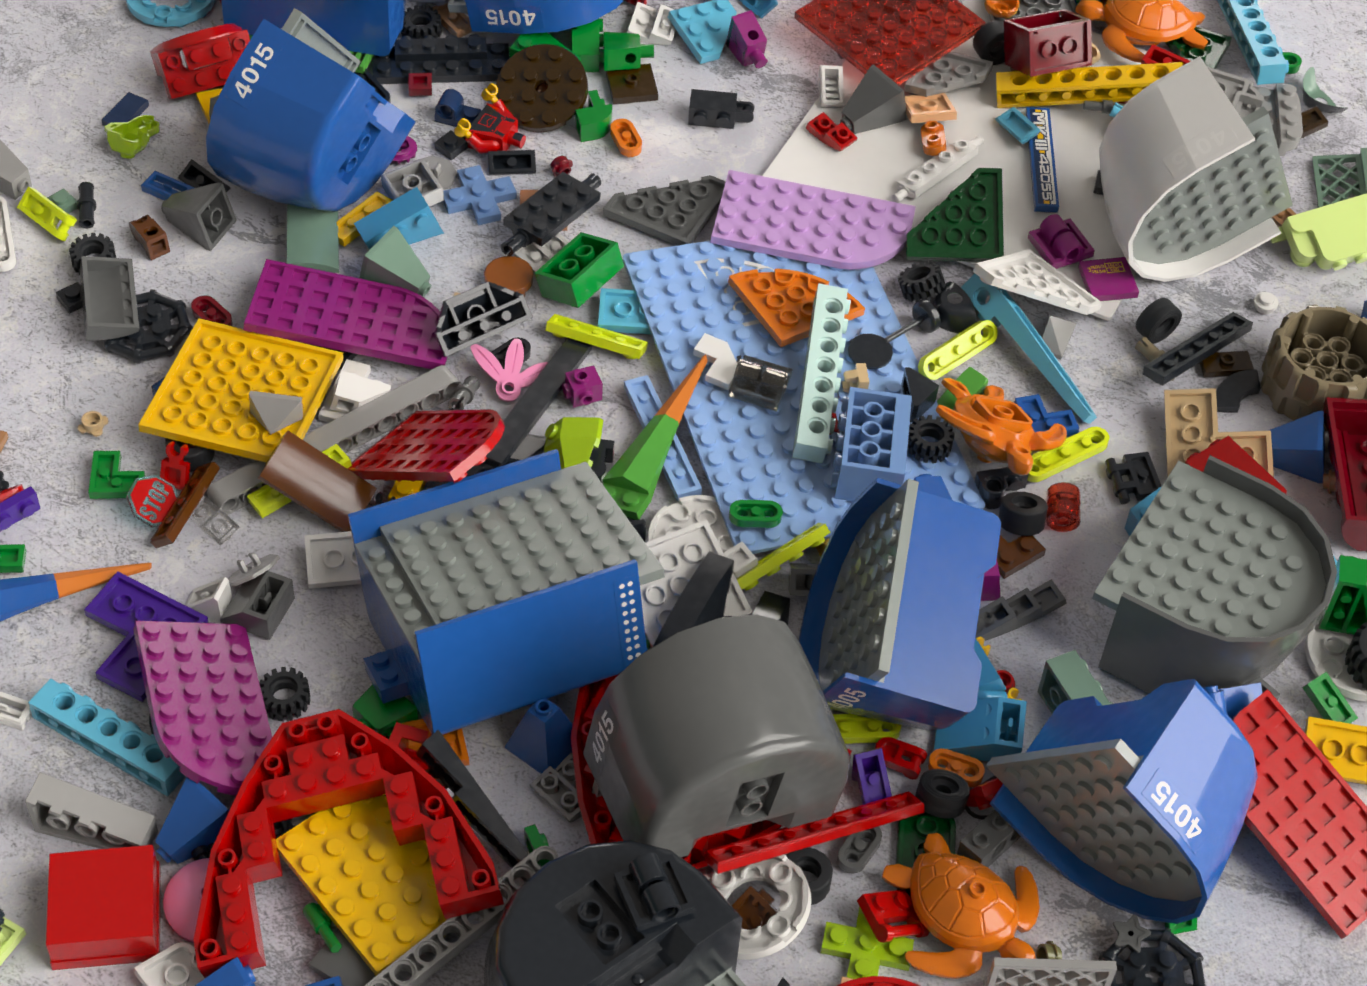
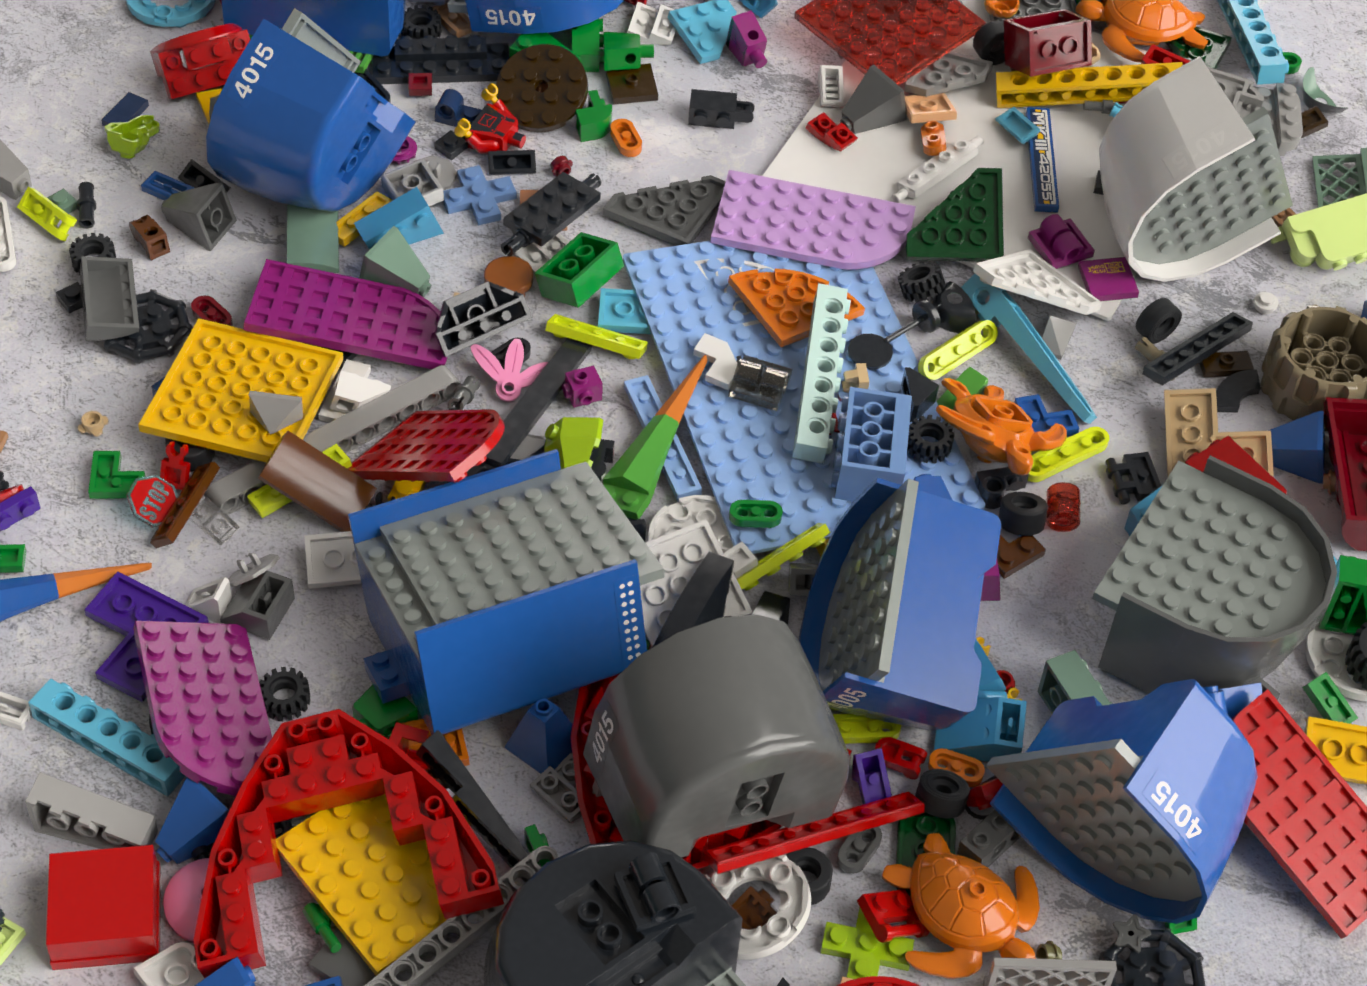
(1020, 609): dark grey slope -> none

